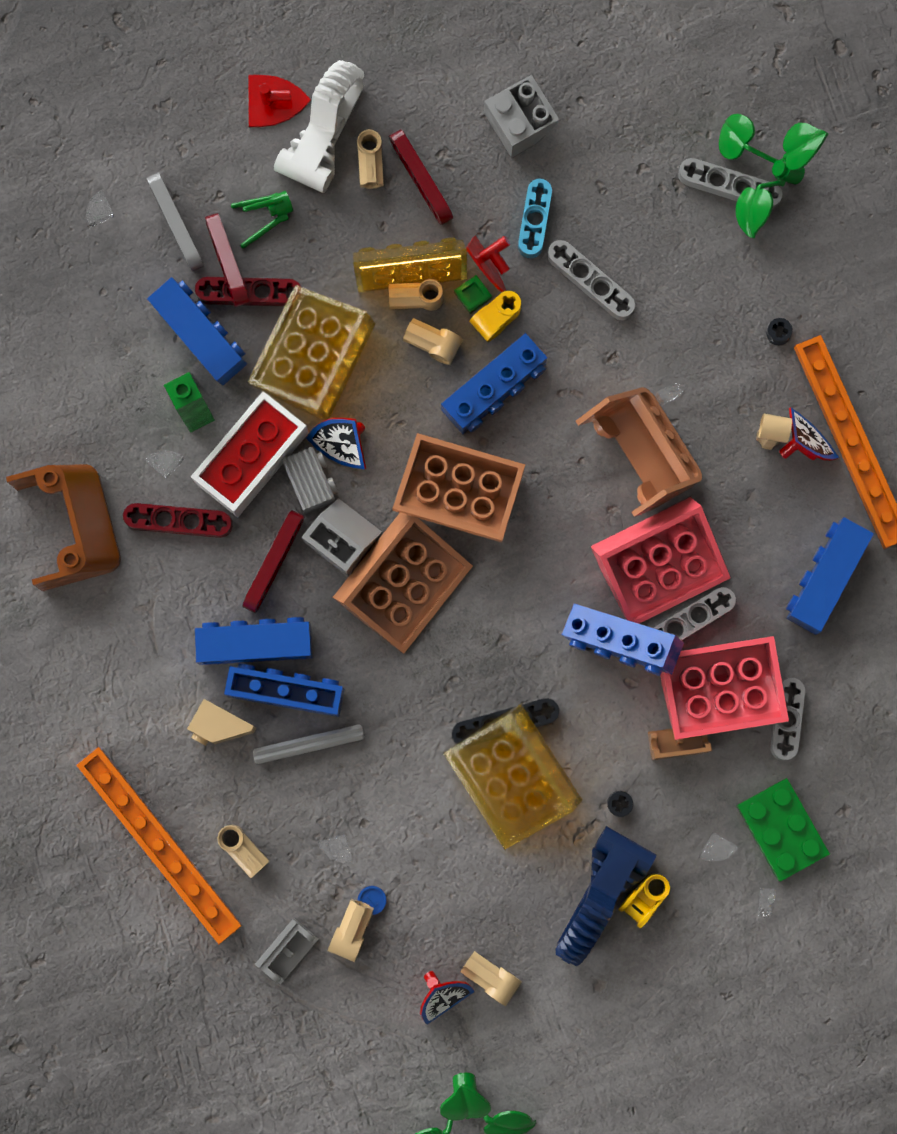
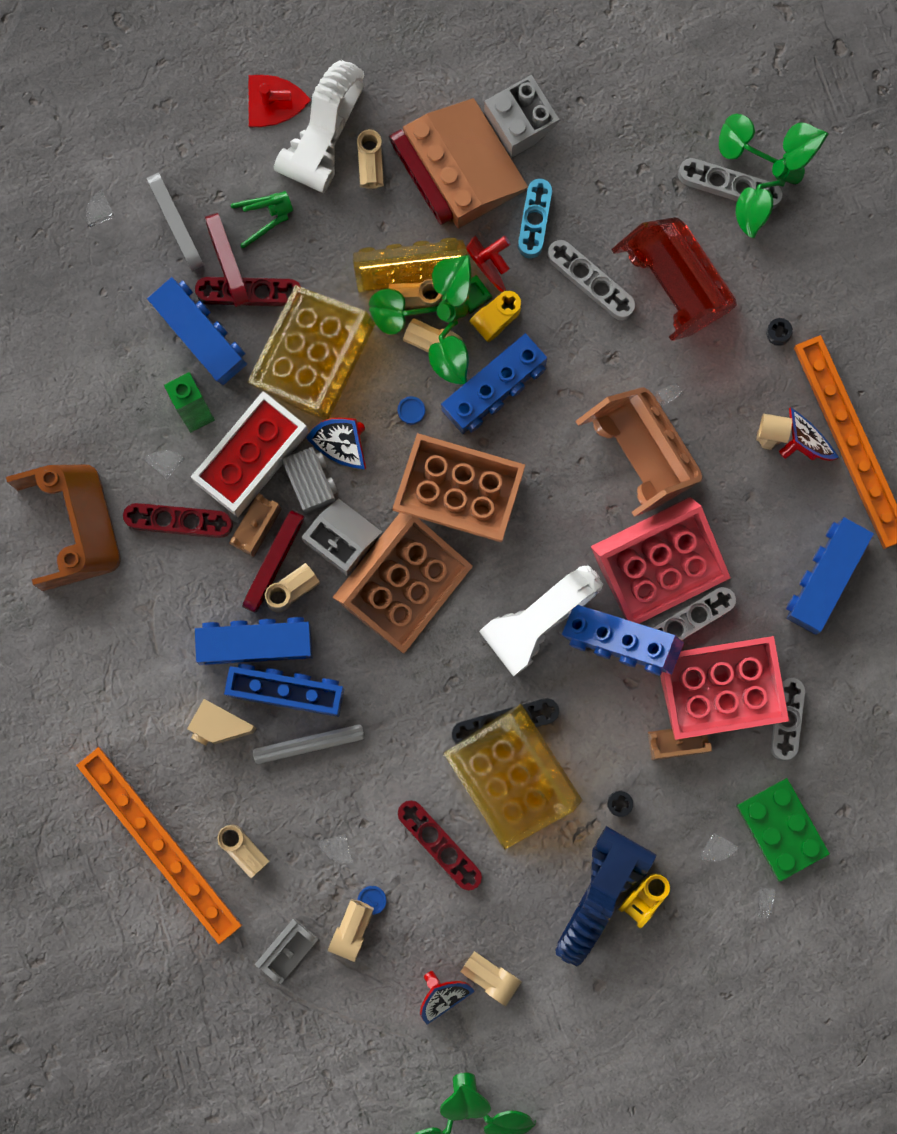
(255, 525): none -> medium nougat hinge
(294, 586): none -> tan piece
(411, 410): none -> blue piece
(436, 848): none -> dark red beam
(453, 281): none -> green plant
(465, 160): none -> nougat slope
(518, 635): none -> white arm
(682, 271): none -> clear red windscreen

